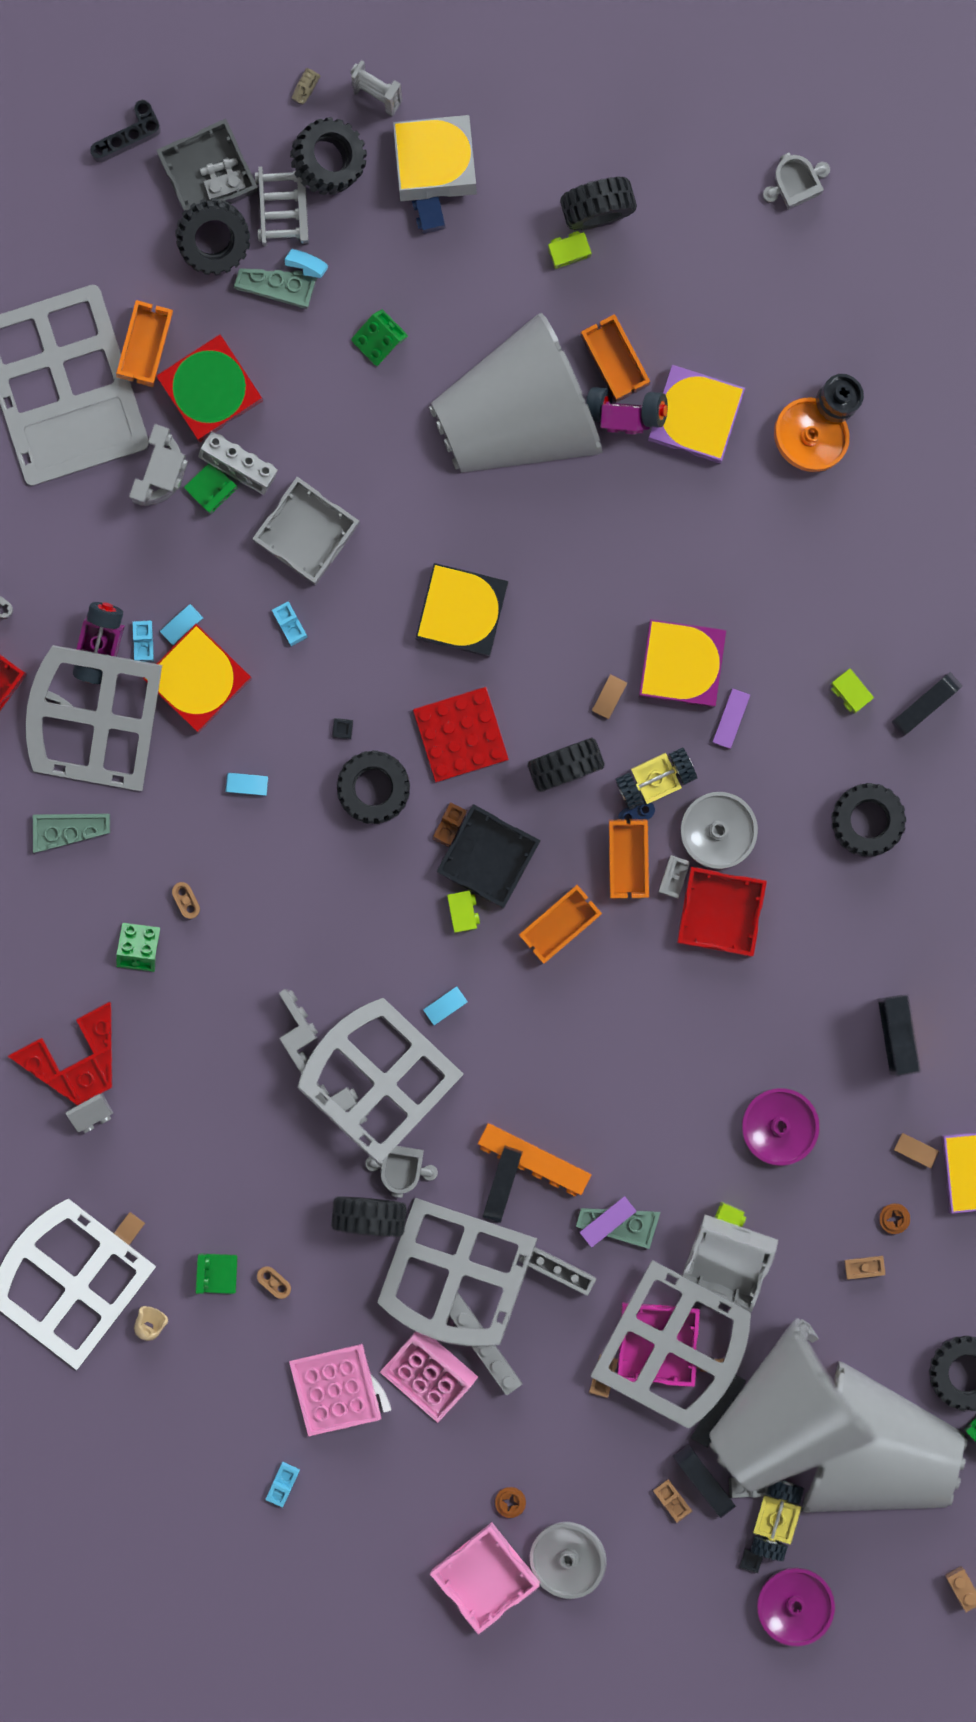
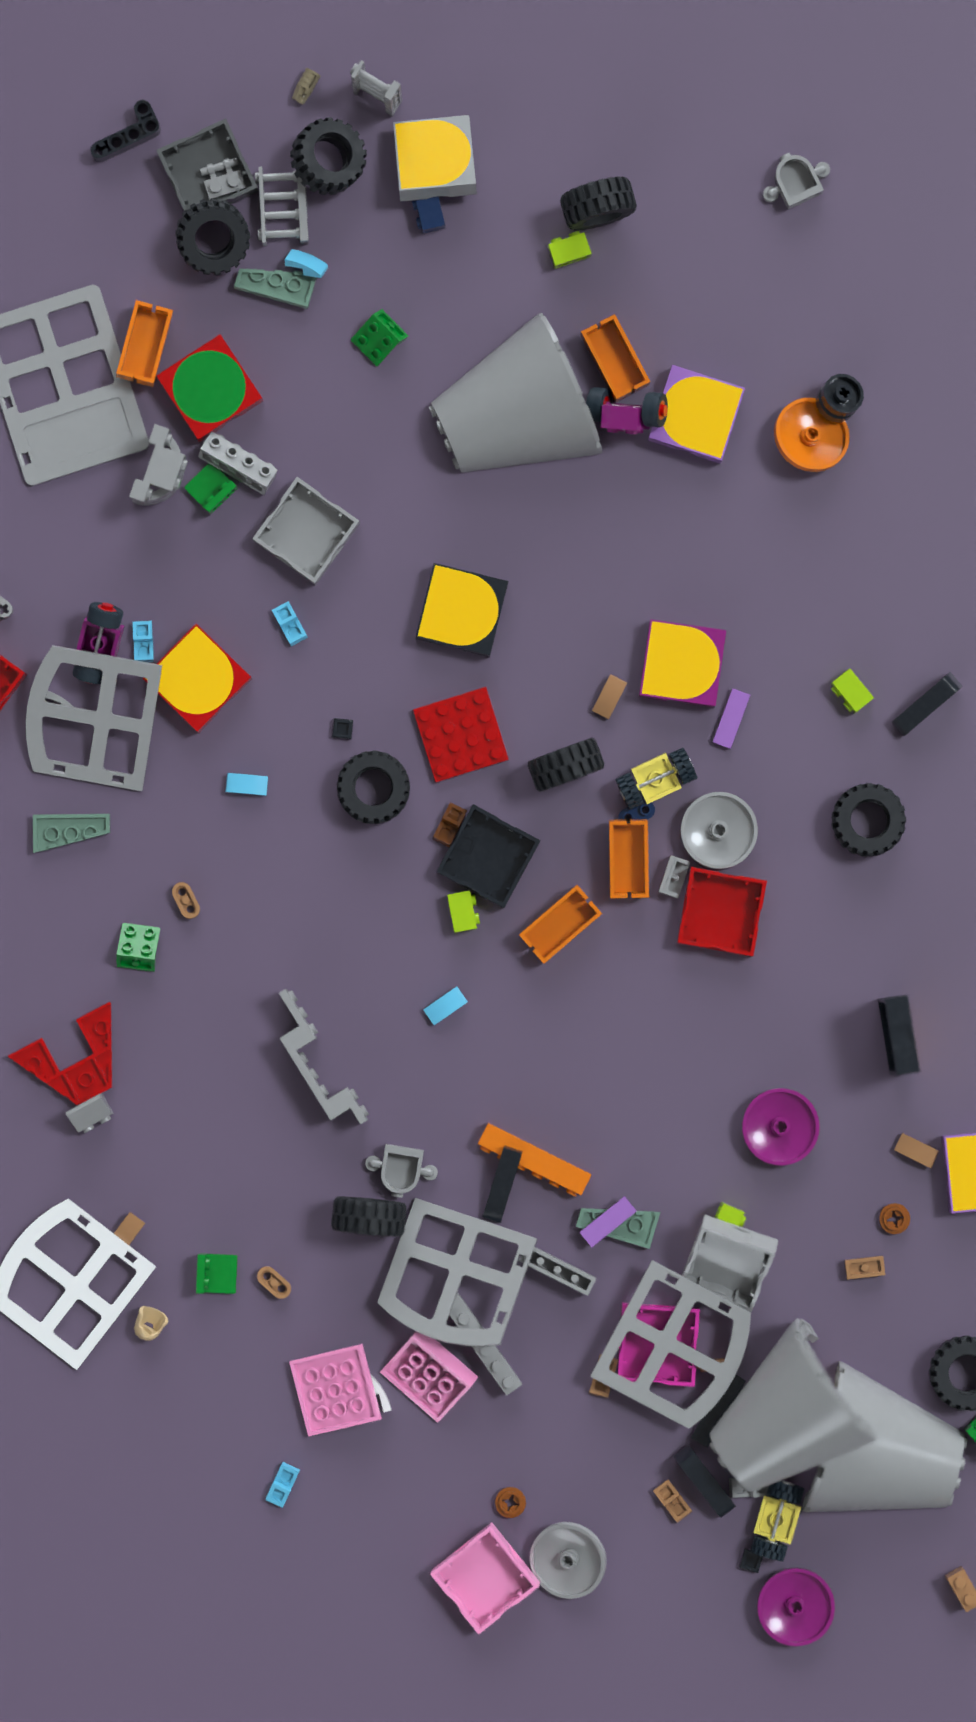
(181, 624): medium azure slope -> none
(383, 1083): light grey window -> none

